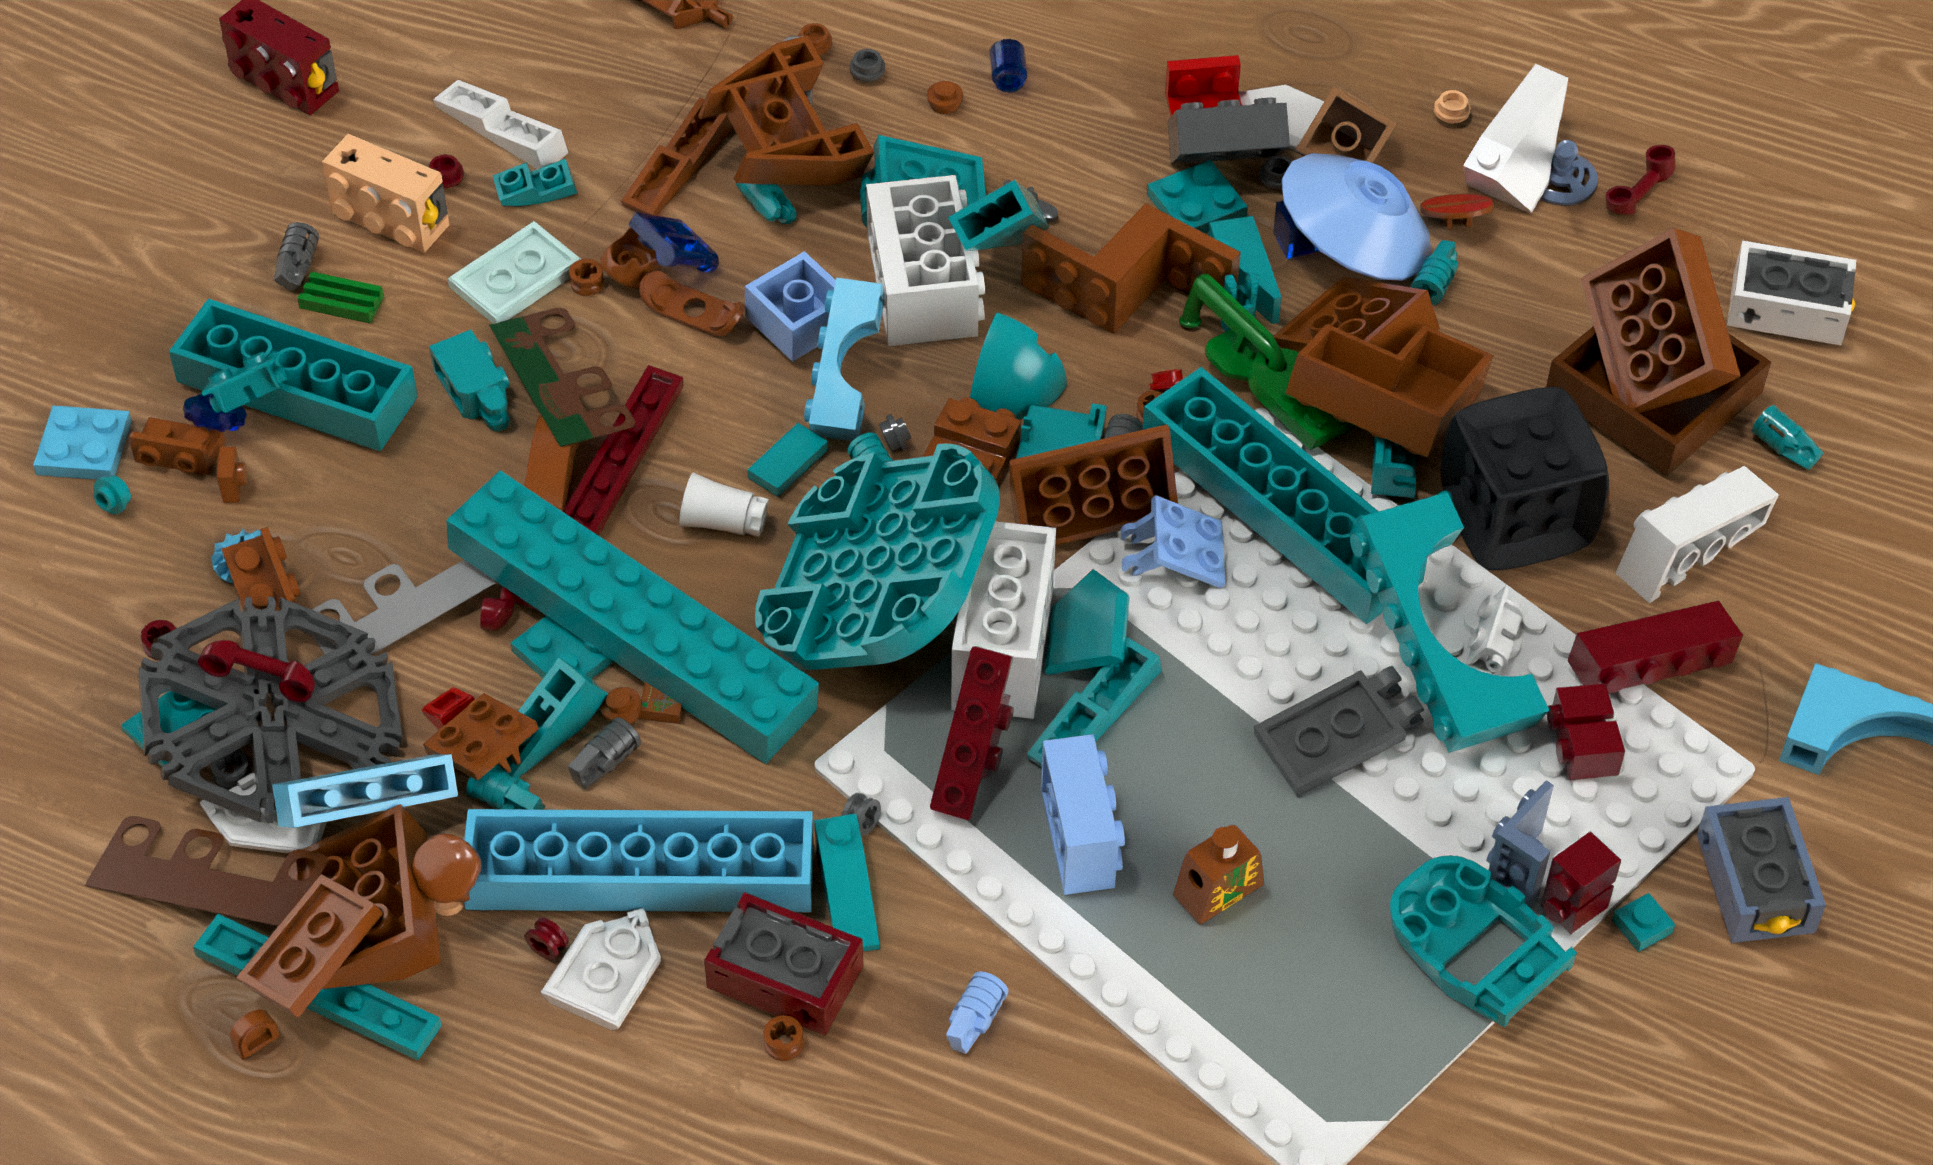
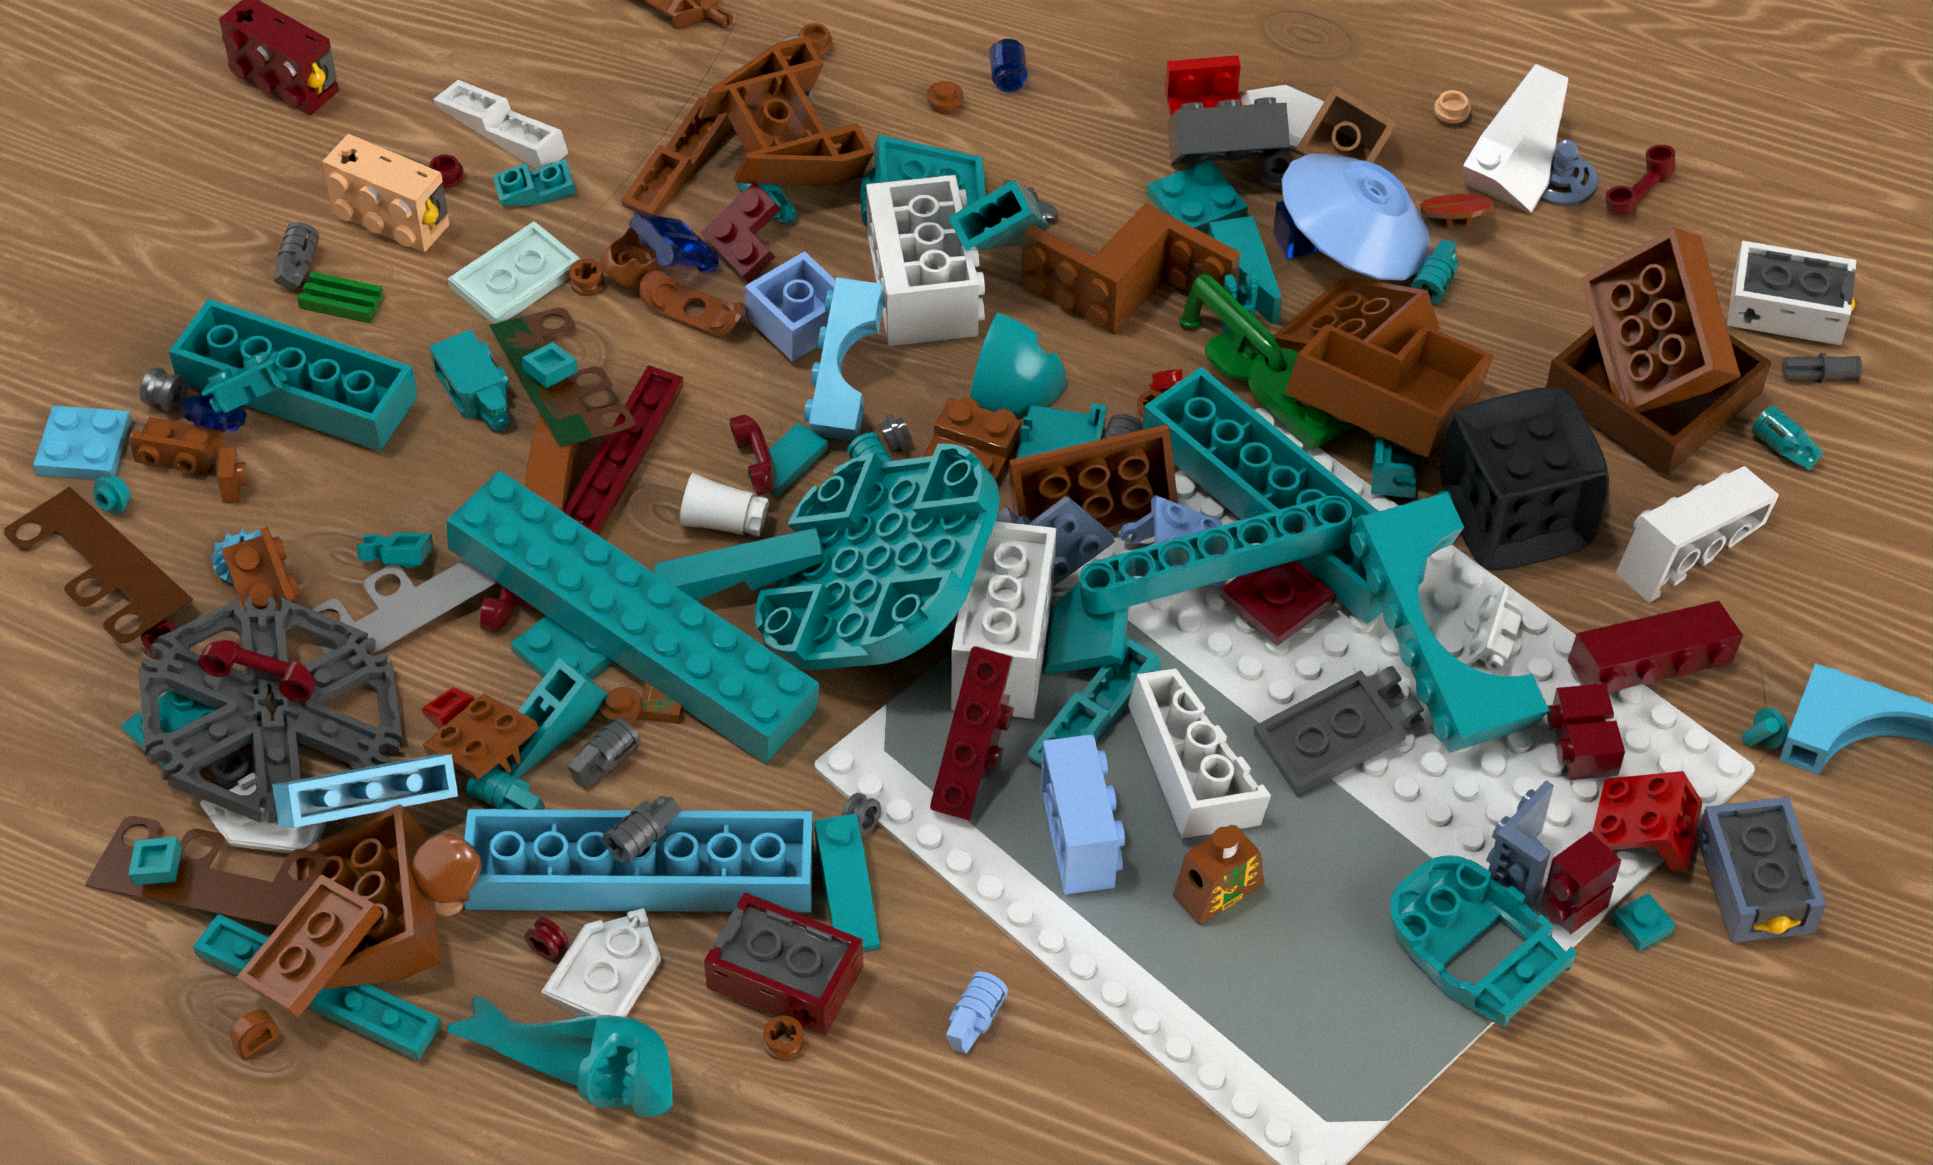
(113, 559): none -> reddish brown piece
(155, 861): none -> teal plate
(163, 389): none -> flat silver wheel
(401, 548): none -> teal plate
(549, 364): none -> teal plate
(606, 1056): none -> teal piece
(640, 828): none -> dark grey hinge
(736, 228): none -> dark red plate
(746, 433): none -> dark red bar
(752, 562): none -> teal slope
(867, 65): dark grey plate -> none
(1077, 534): none -> sand blue bracket
(1191, 758): none -> white wedge
(1202, 568): none -> teal beam
(1278, 599): none -> dark red plate
(1650, 812): none -> red bracket
(1768, 728): none -> teal plate
(1822, 368): none -> dark grey axle

